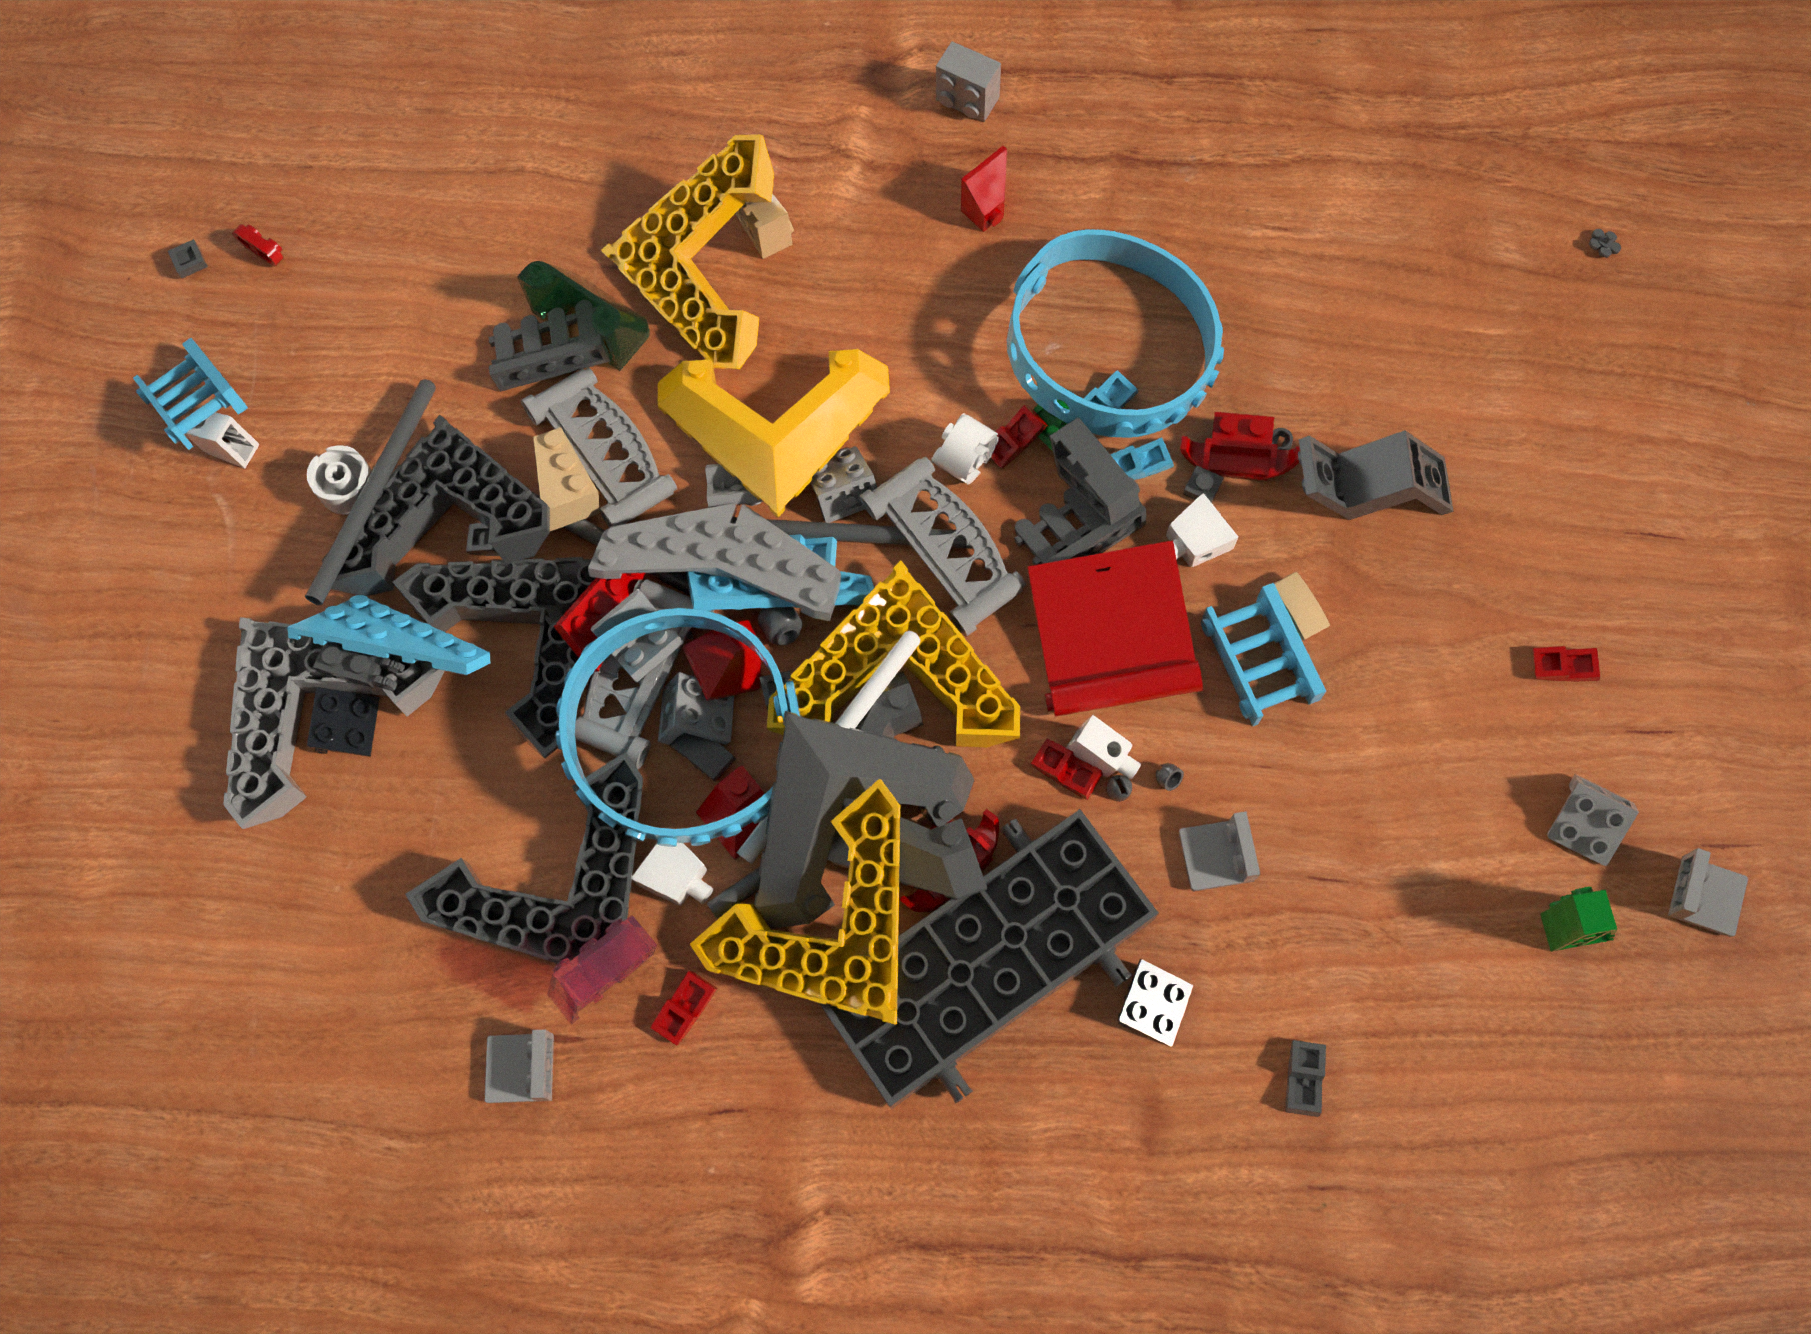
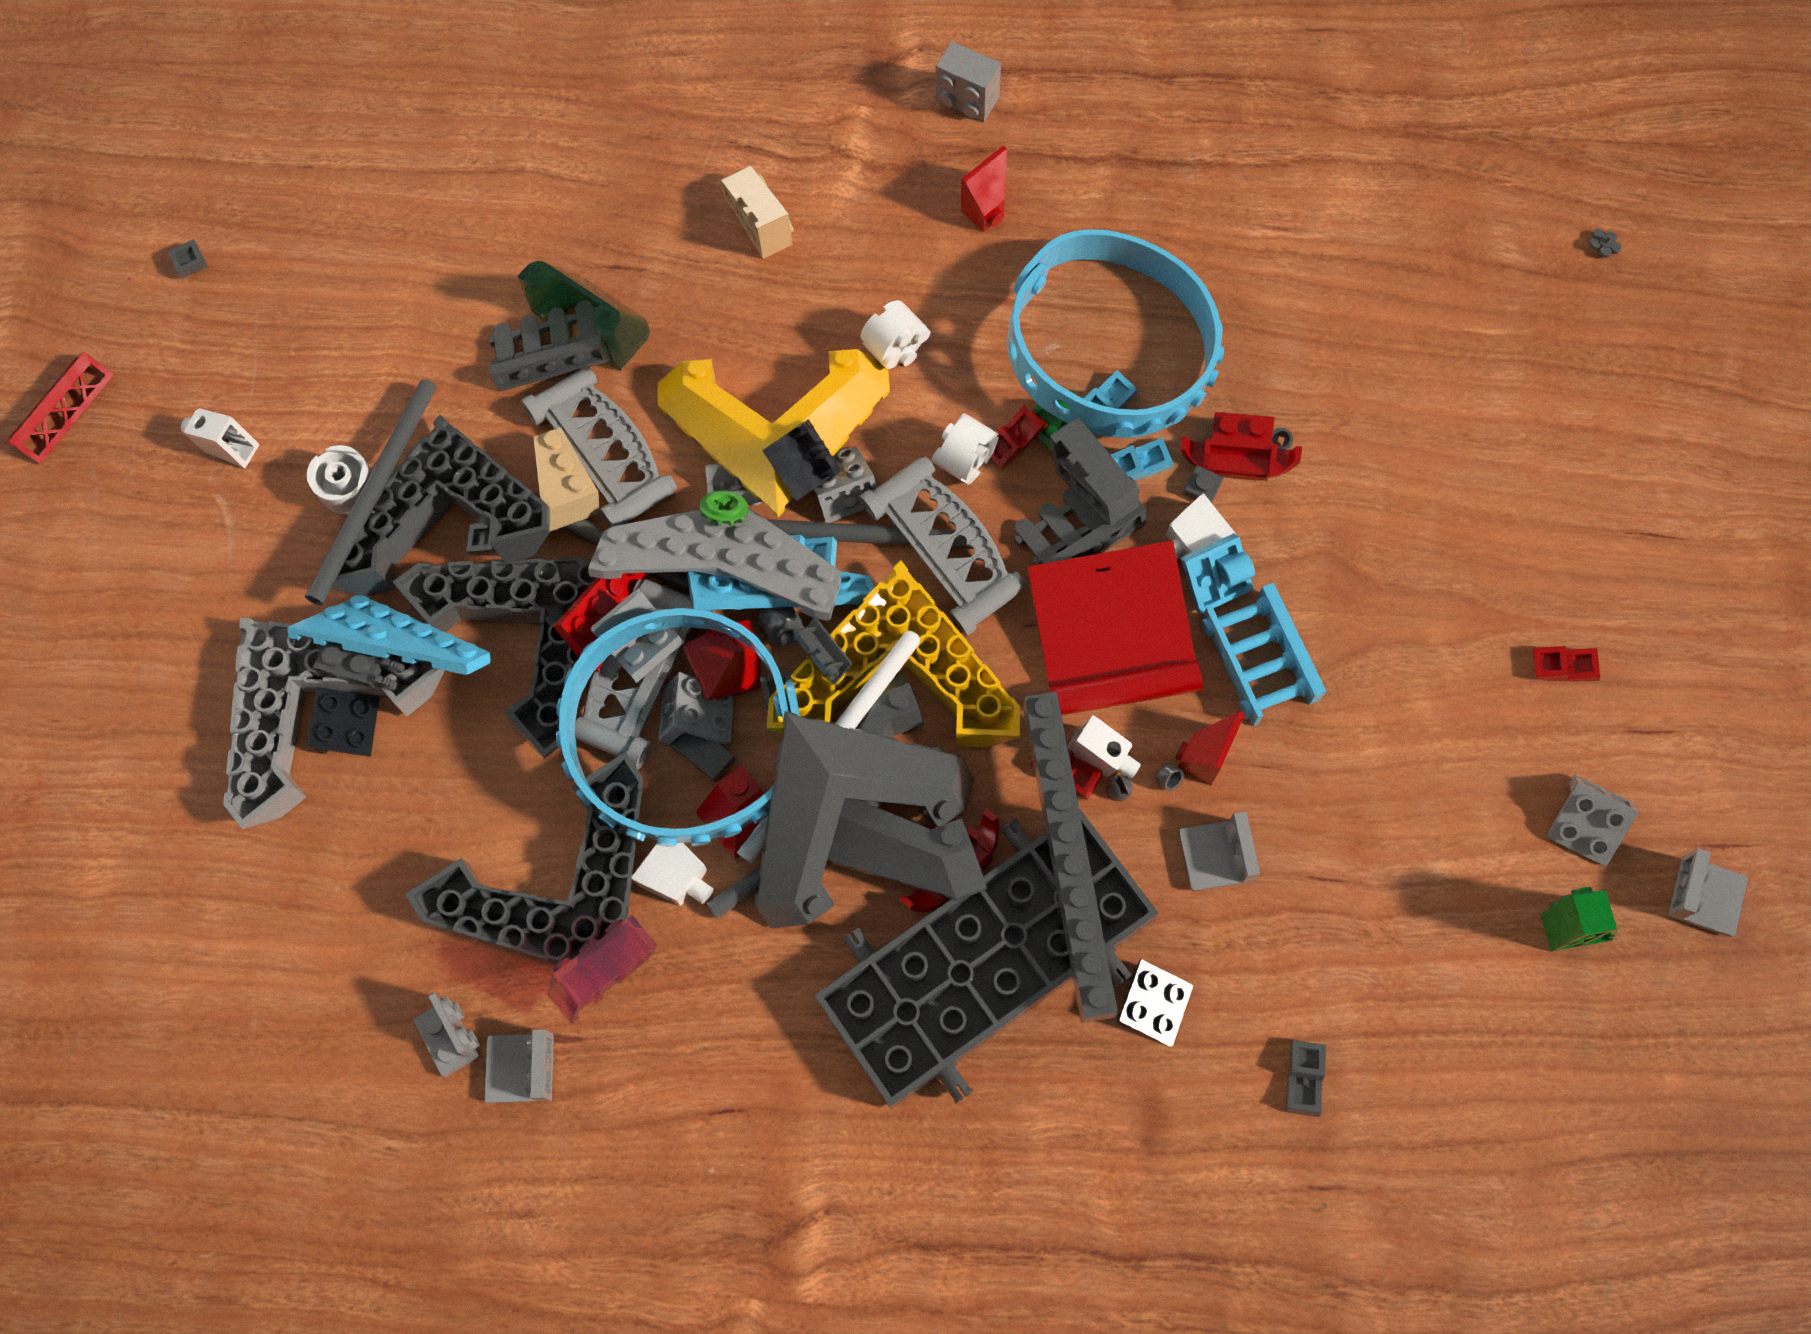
(50, 399): none -> fence
(214, 384): medium azure fence -> none
(253, 241): red plate -> none
(446, 1036): none -> light grey bracket
(660, 246): yellow wedge -> none
(683, 1008): red slope -> none
(714, 507): none -> bright green gear
(801, 460): none -> black hinge
(823, 649): none -> dark grey hinge
(847, 972): yellow wedge -> none
(894, 335): none -> white brick
(1069, 858): none -> dark grey brick
(1208, 748): none -> red slope
(1218, 573): none -> medium azure plate
(1301, 606): tan slope -> none
(1375, 475): dark grey bracket -> none

